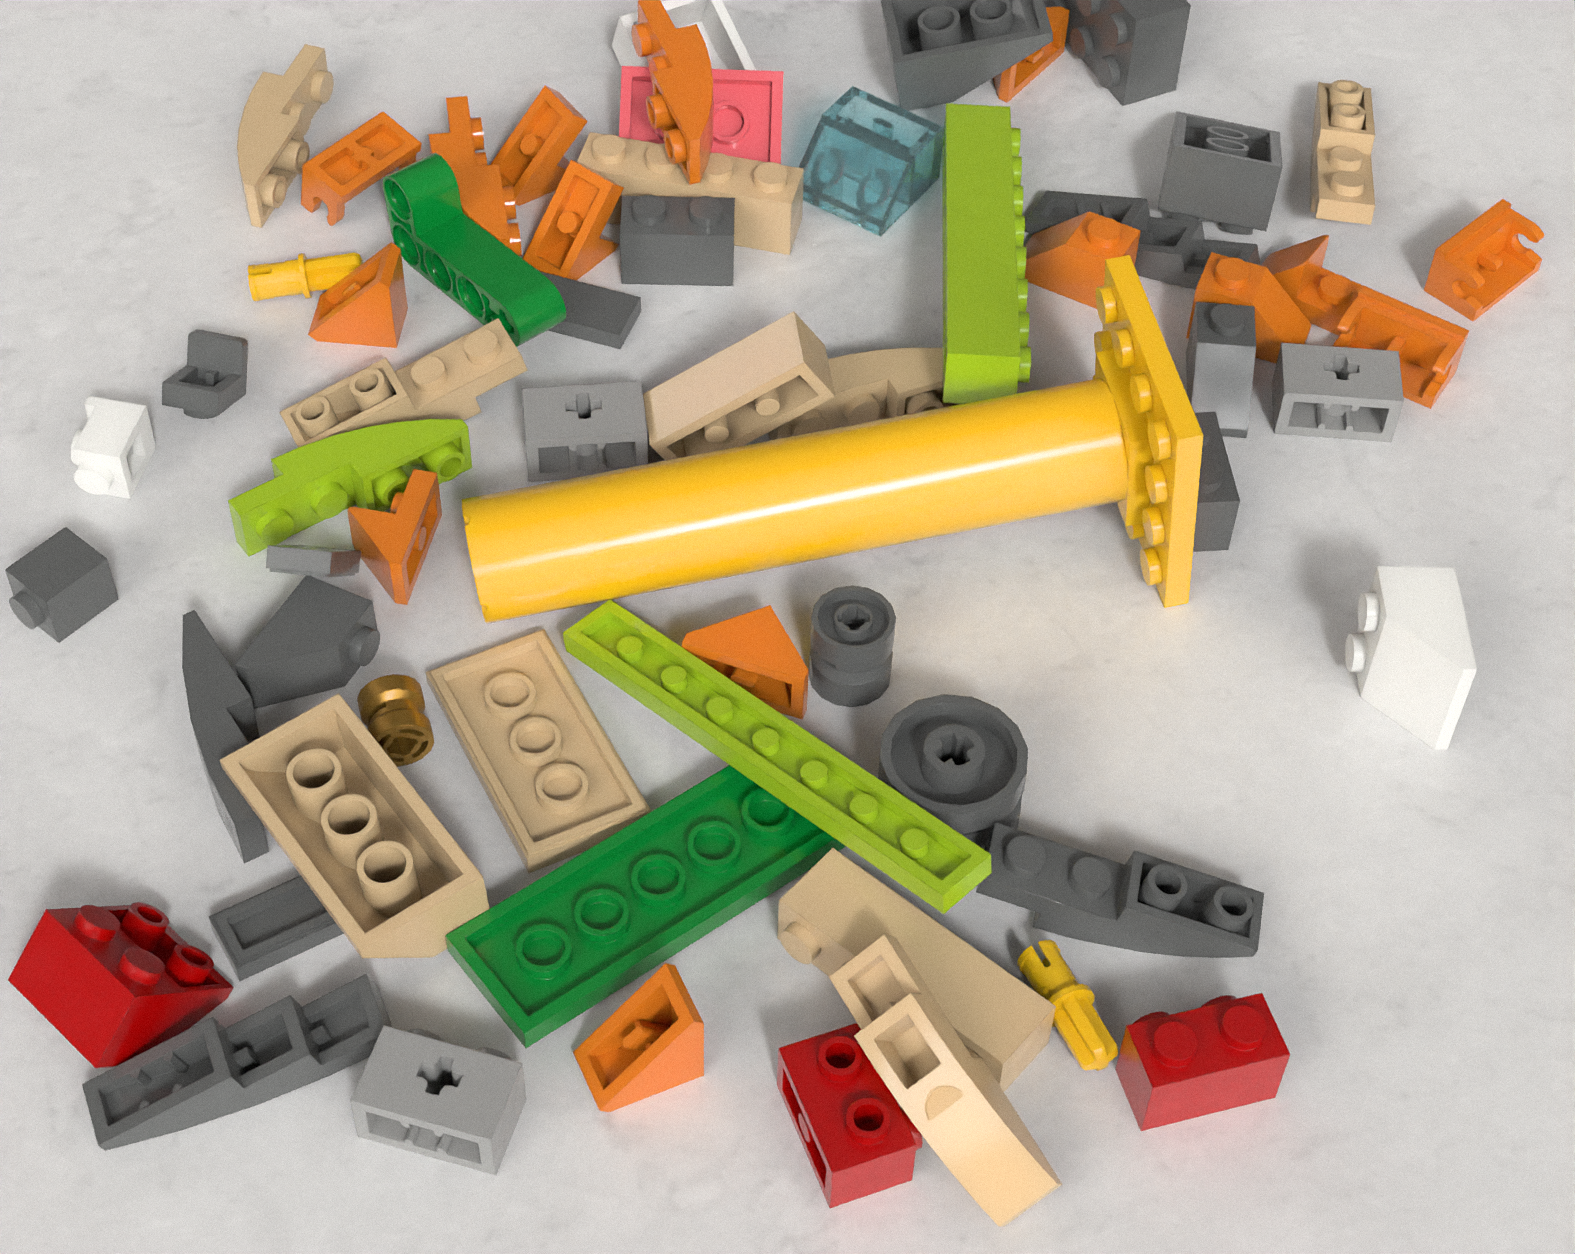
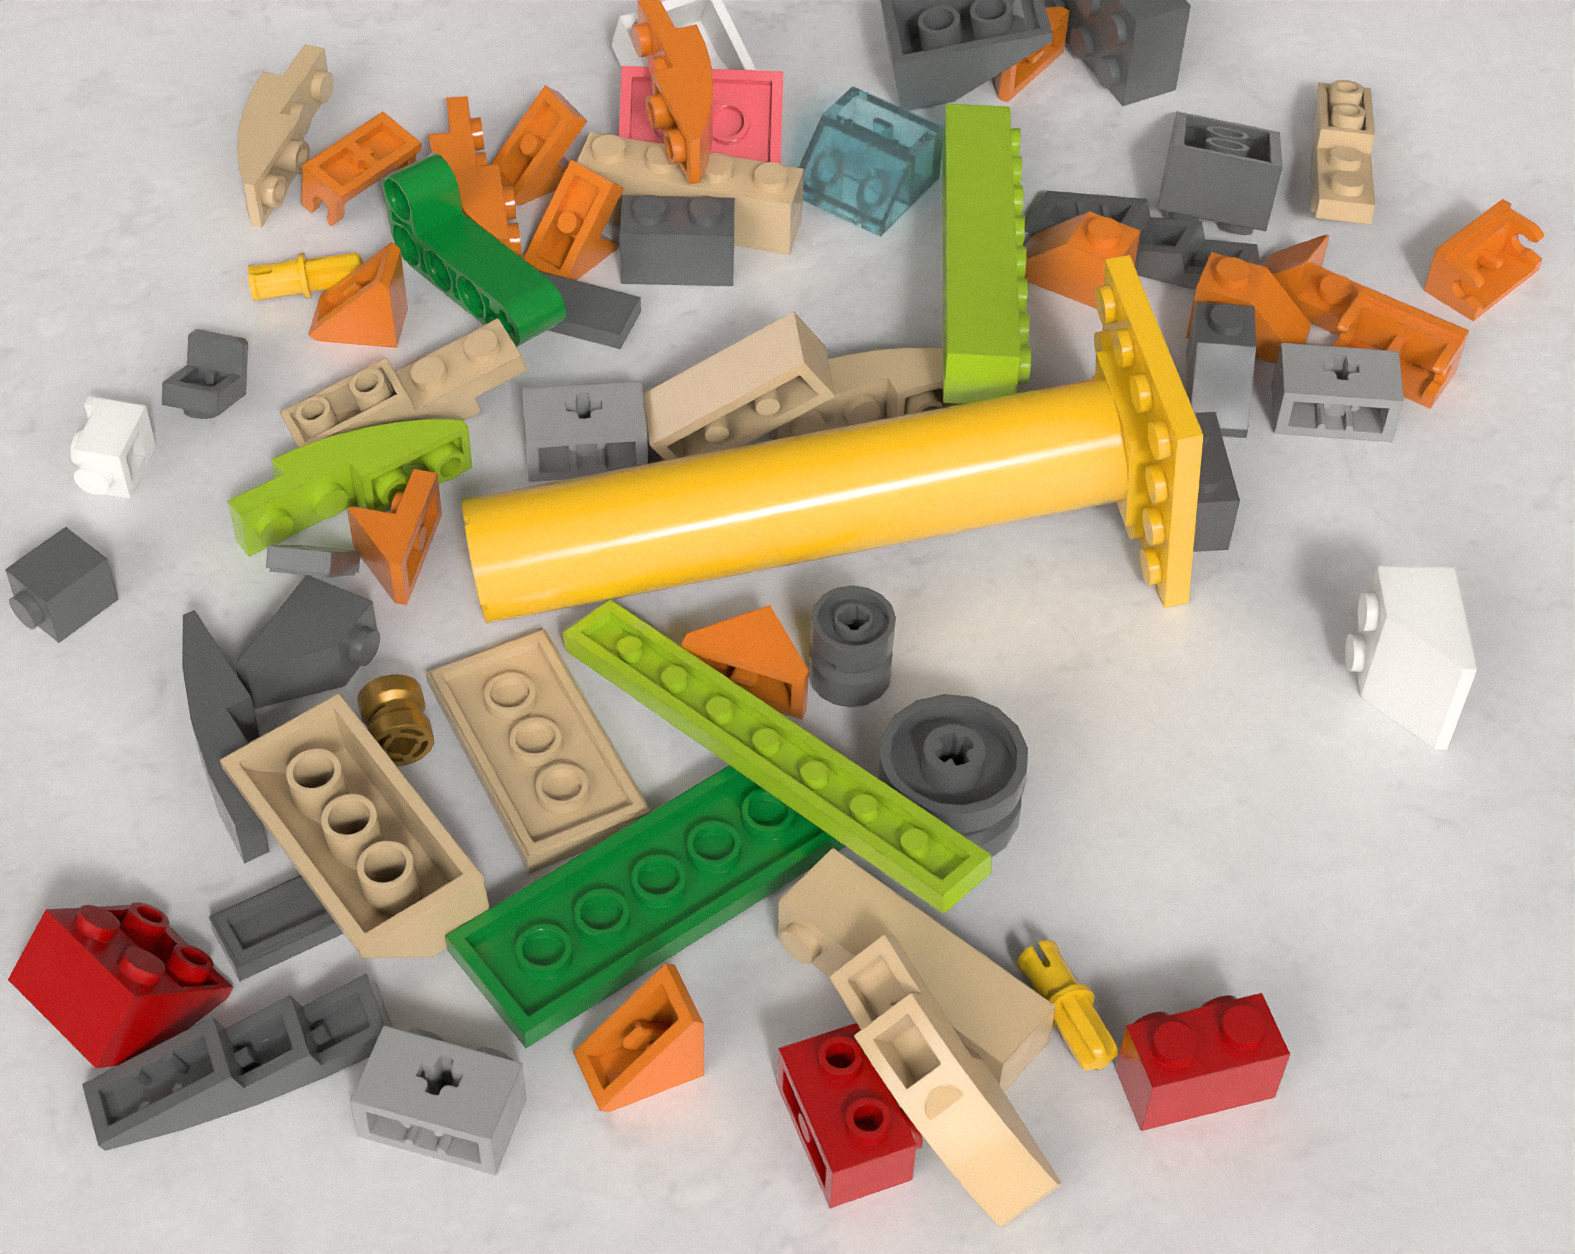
(1127, 906): dark grey slope -> none

